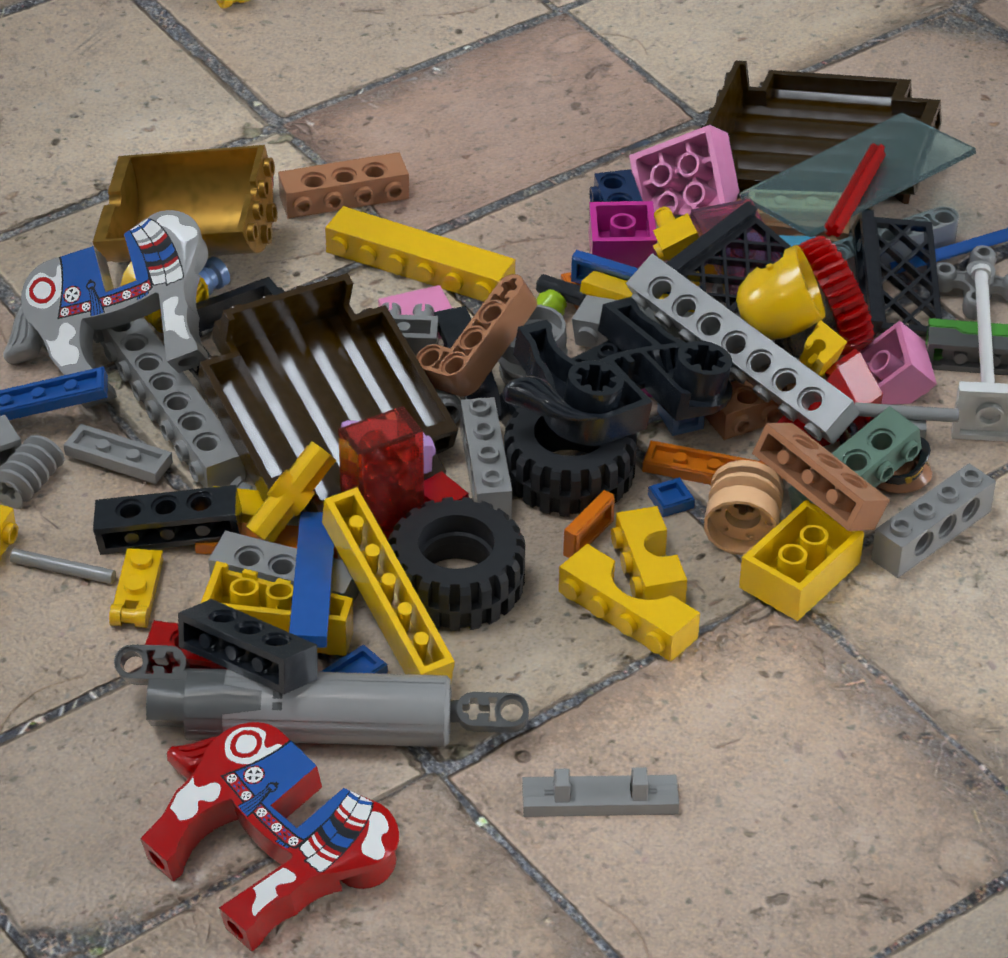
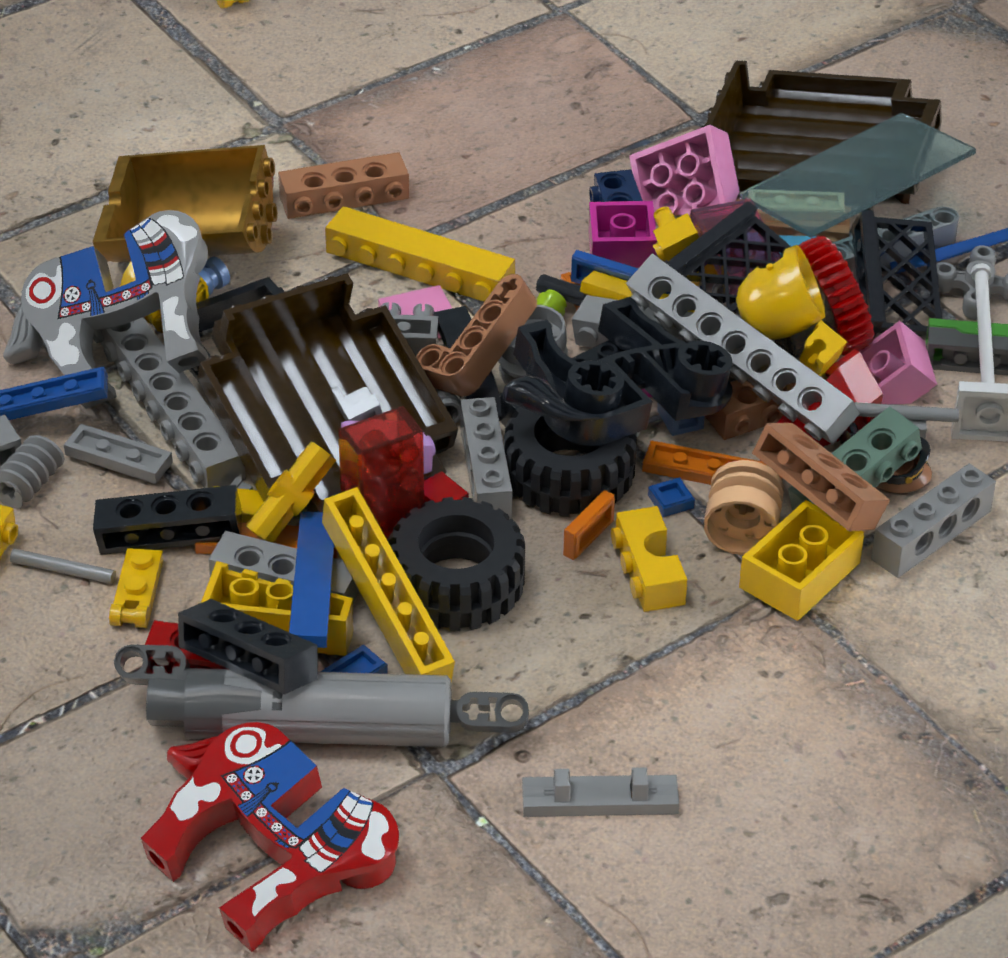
(357, 405): none -> panel
(659, 624): yellow arch -> none
(855, 190): red axle -> none

